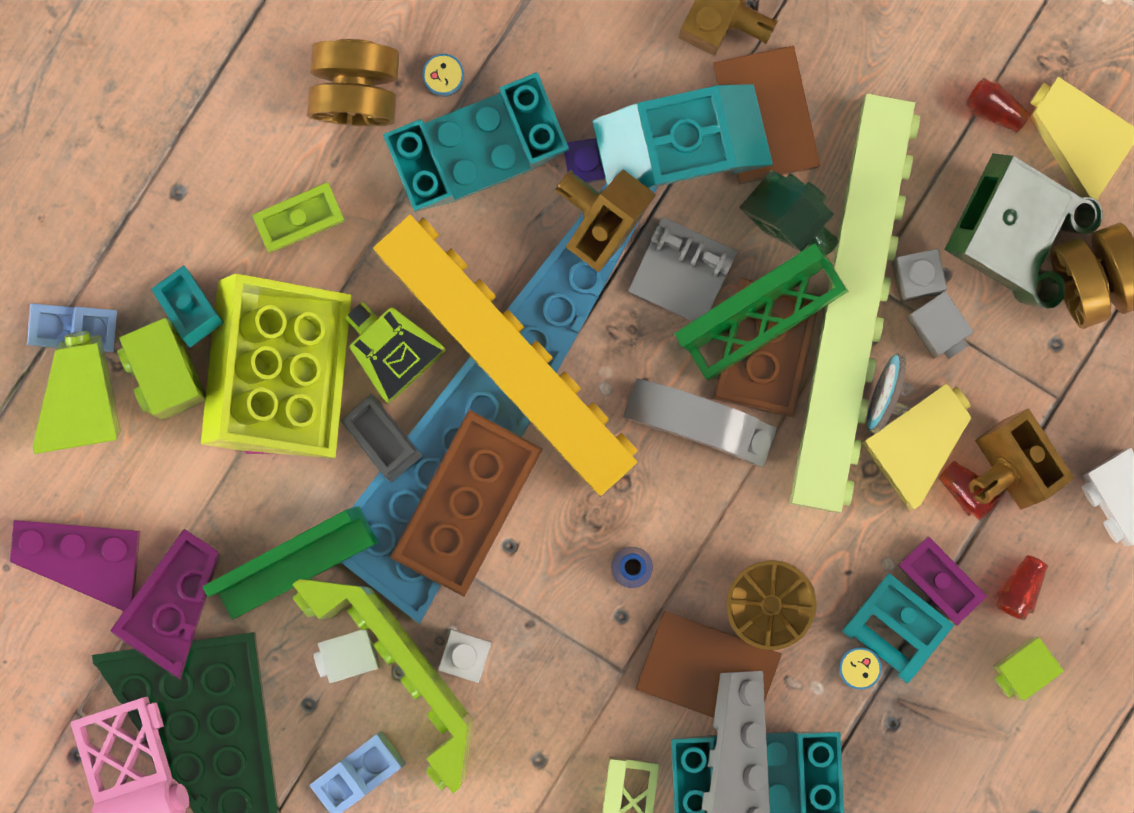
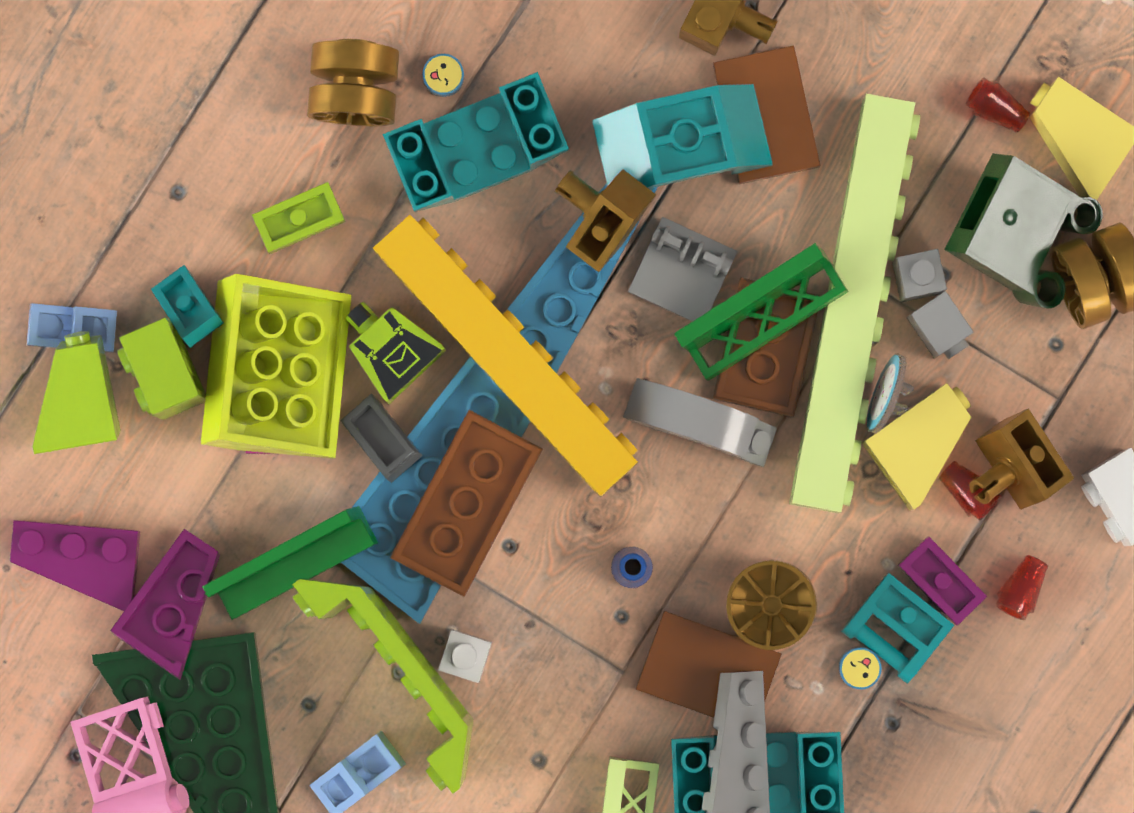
(346, 656): white brick -> none
(585, 160): dark purple plate -> none
(791, 212): clear green brick -> none
(1027, 669): lime brick -> none

